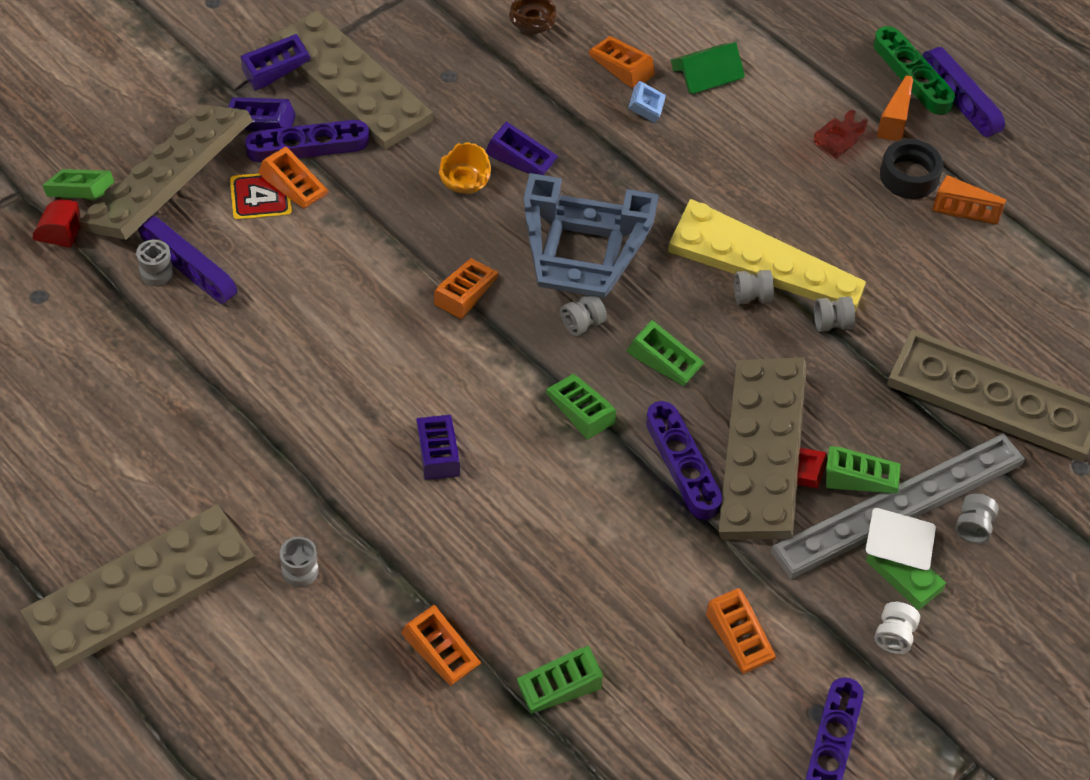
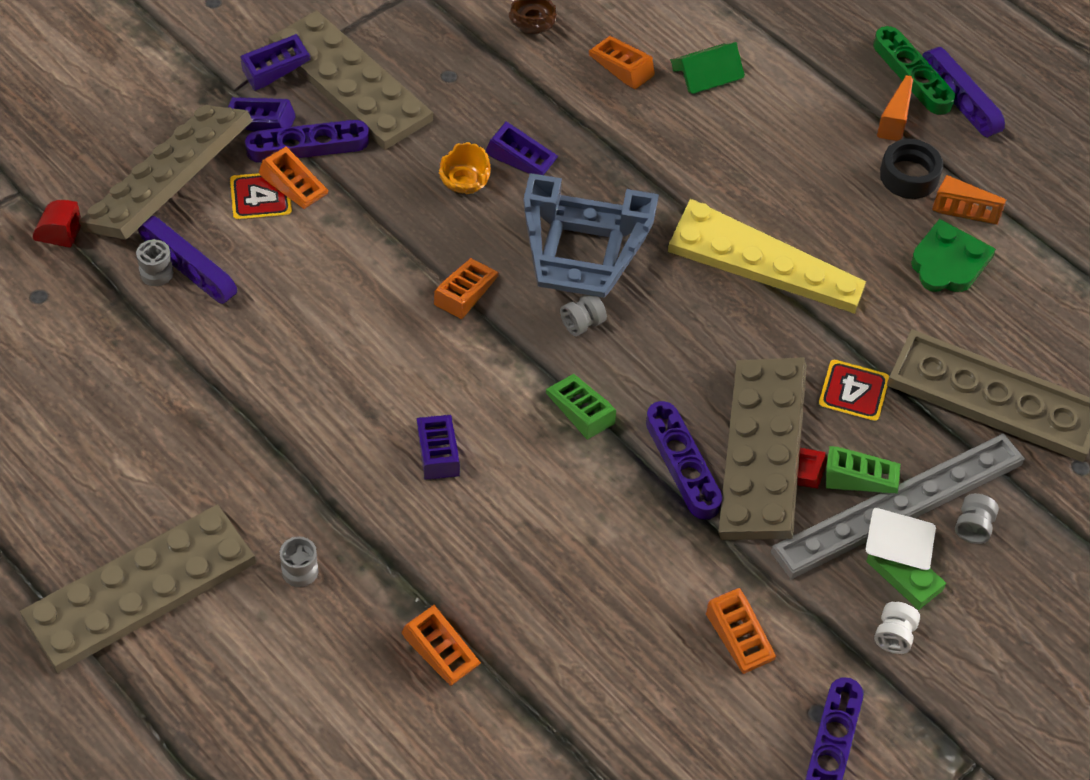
(78, 184): bright green plate -> none
(569, 663): bright green slope -> none
(647, 101): light blue tile -> none
(663, 340): bright green slope -> none
(751, 287): light grey wheel -> none
(834, 314): light grey wheel -> none
(840, 136): clear red plate -> none
(854, 390): none -> sticker
(950, 258): none -> green plate

